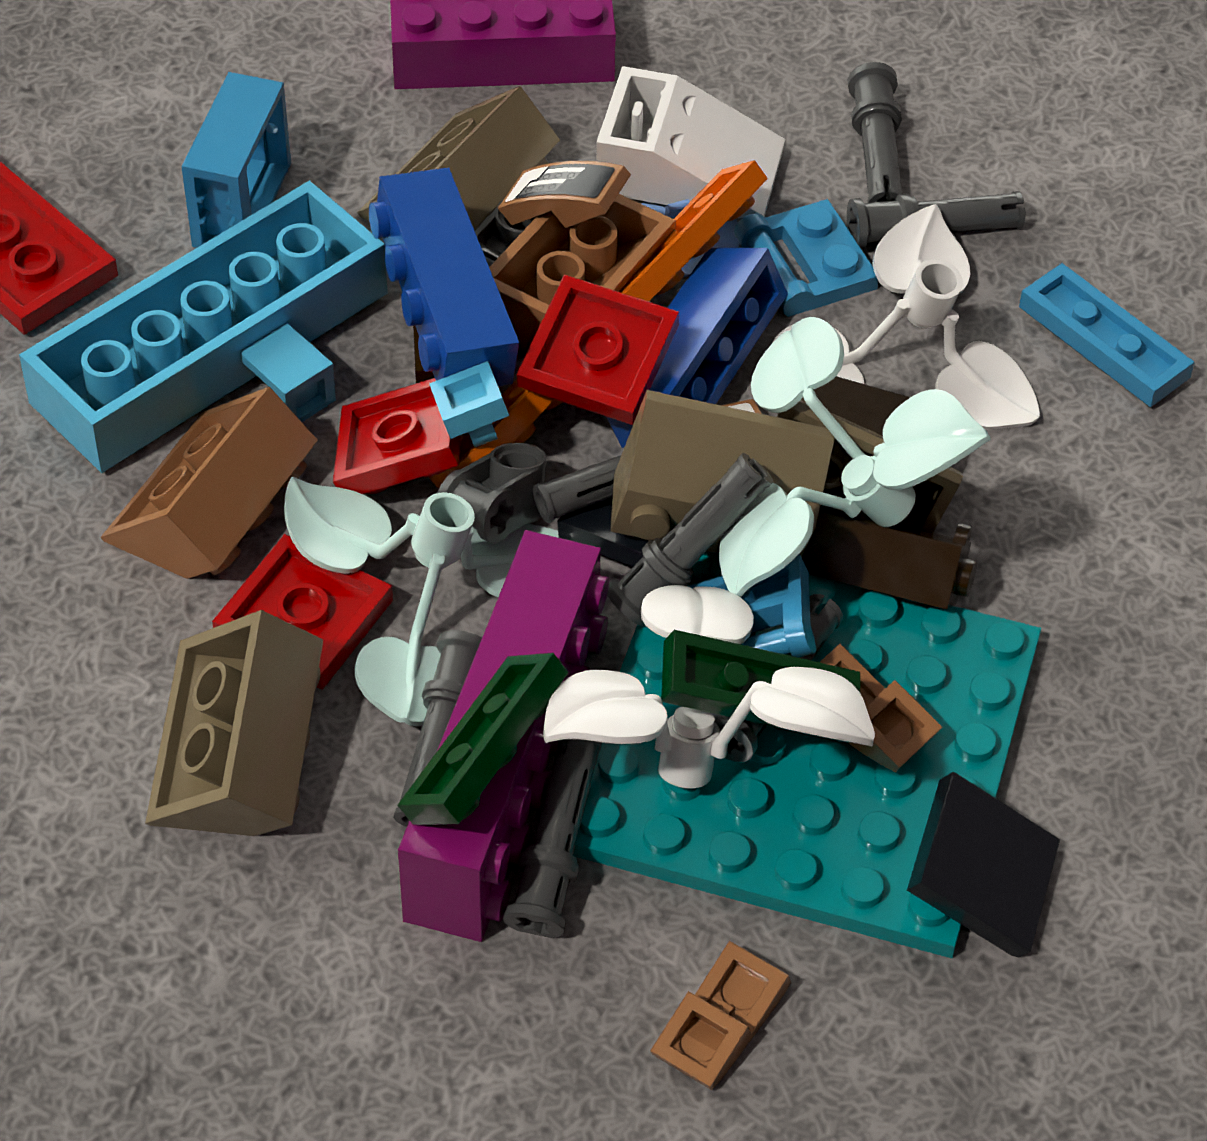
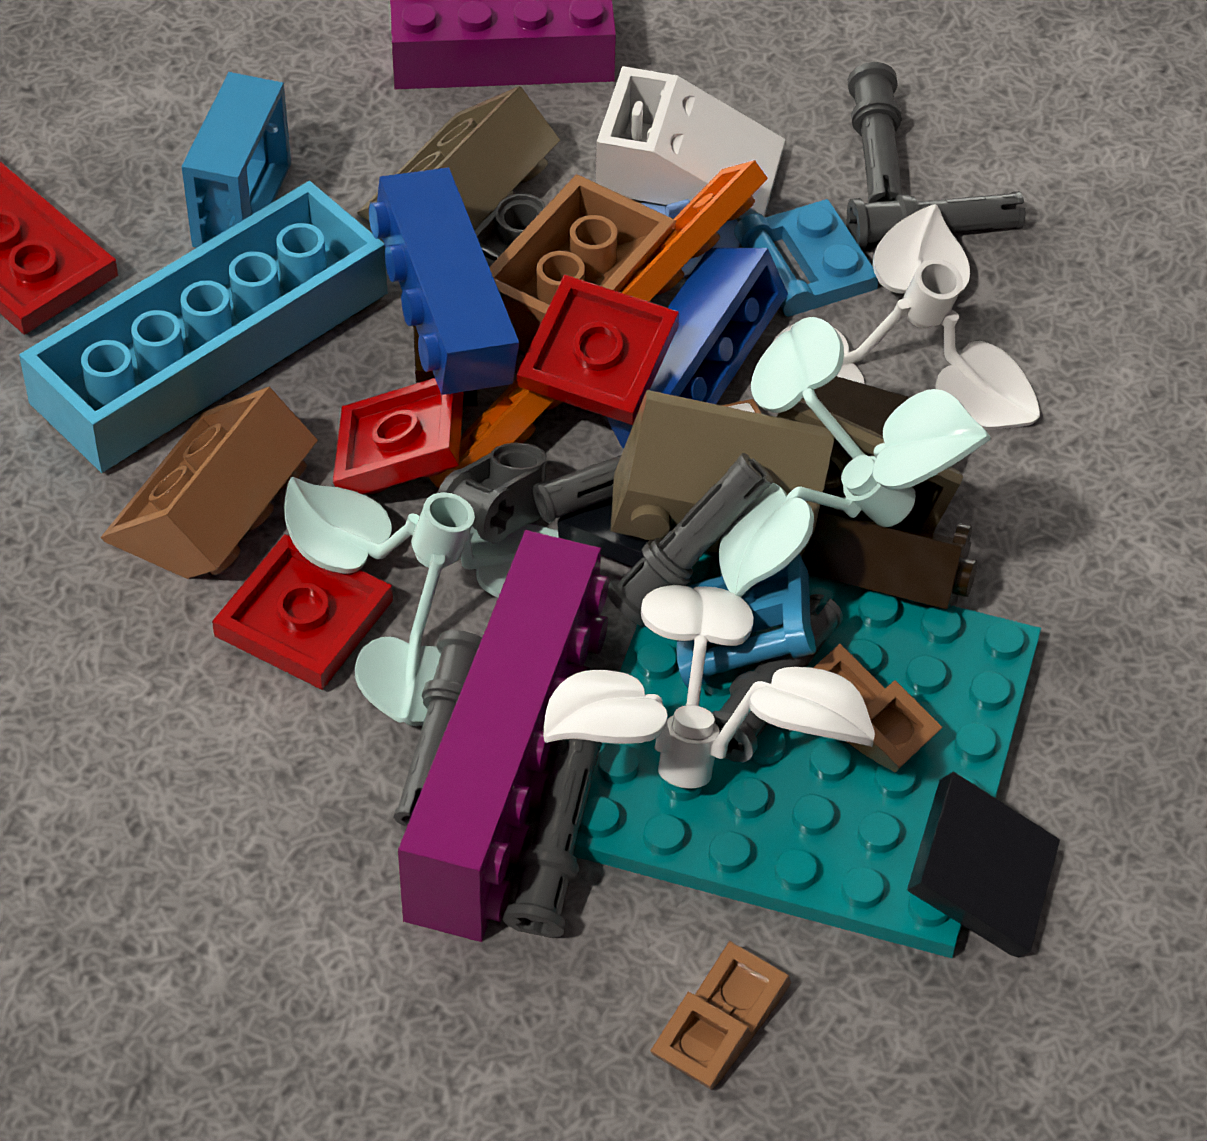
(236, 728): dark tan slope -> none
(292, 370): medium azure panel -> none
(470, 403): medium azure tile -> none
(483, 740): dark green plate -> none
(567, 188): slope -> none
(719, 673): dark green plate -> none
(1106, 334): dark azure plate -> none

